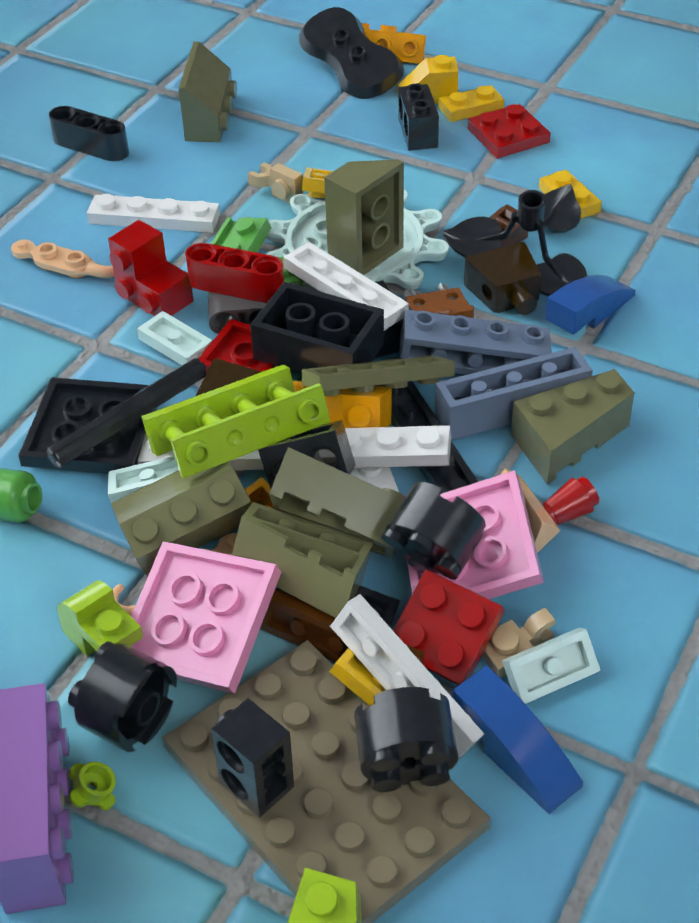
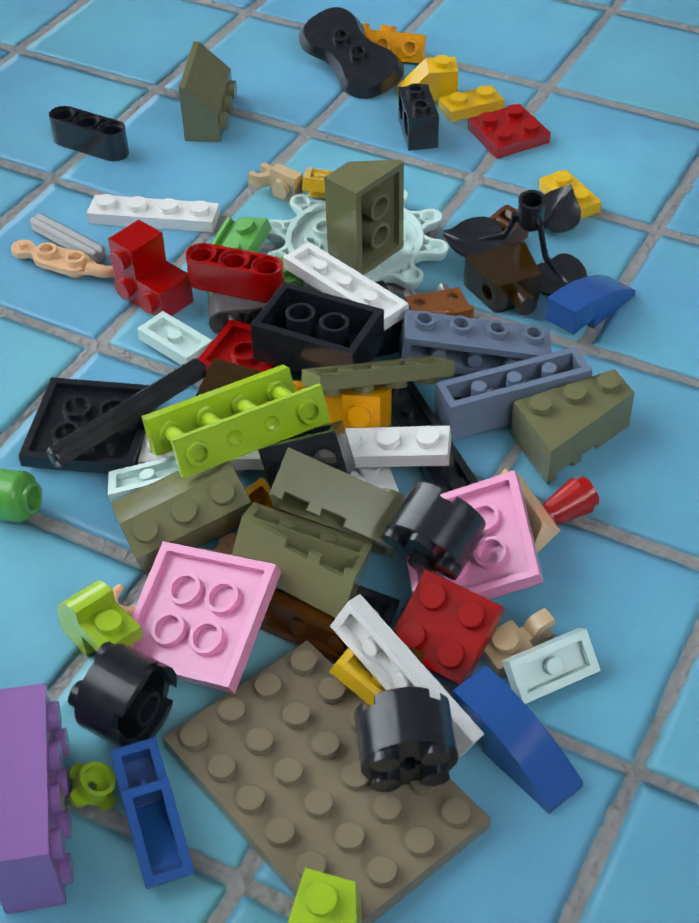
(67, 237): none -> light grey axle
(151, 813): none -> blue slope
(253, 756): black brick -> none

